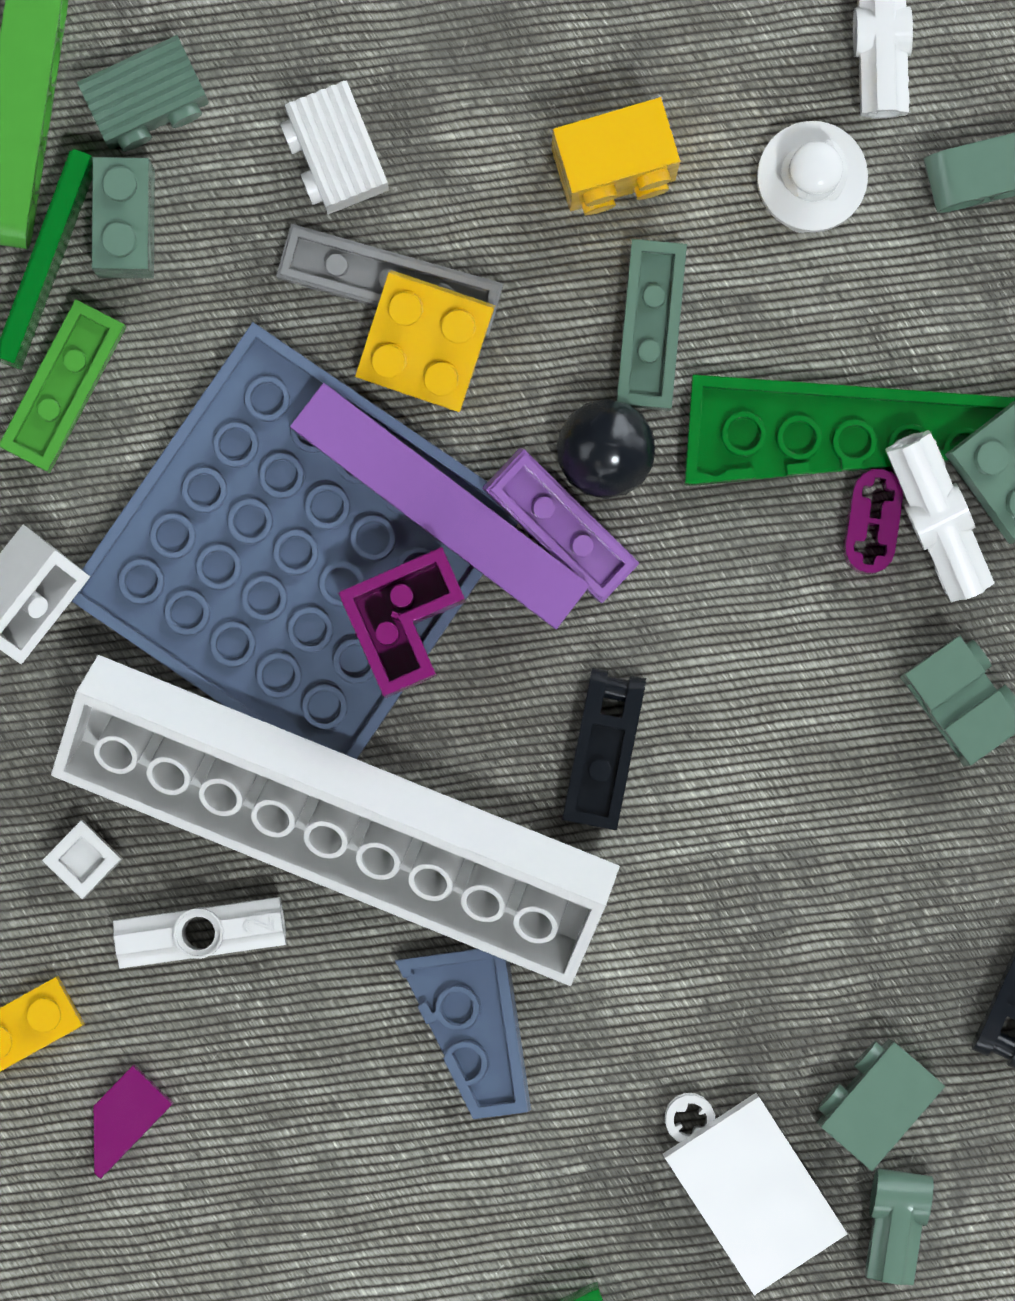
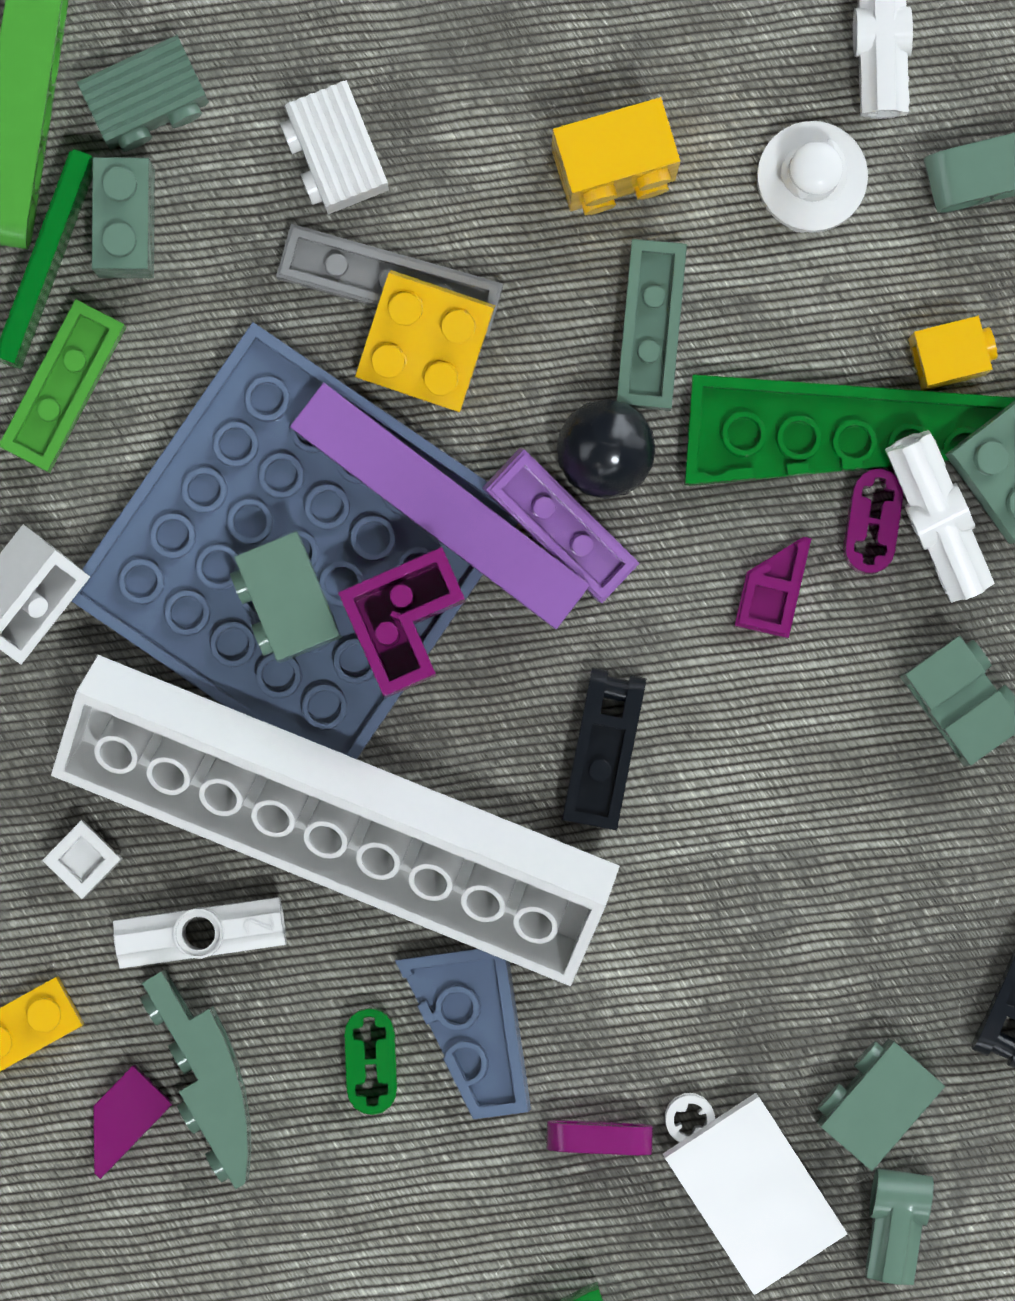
(218, 1097): none -> sand green slope
(286, 598): none -> sand green brick
(385, 1061): none -> green beam
(599, 1137): none -> magenta beam
(773, 591): none -> magenta tile
(952, 353): none -> yellow brick

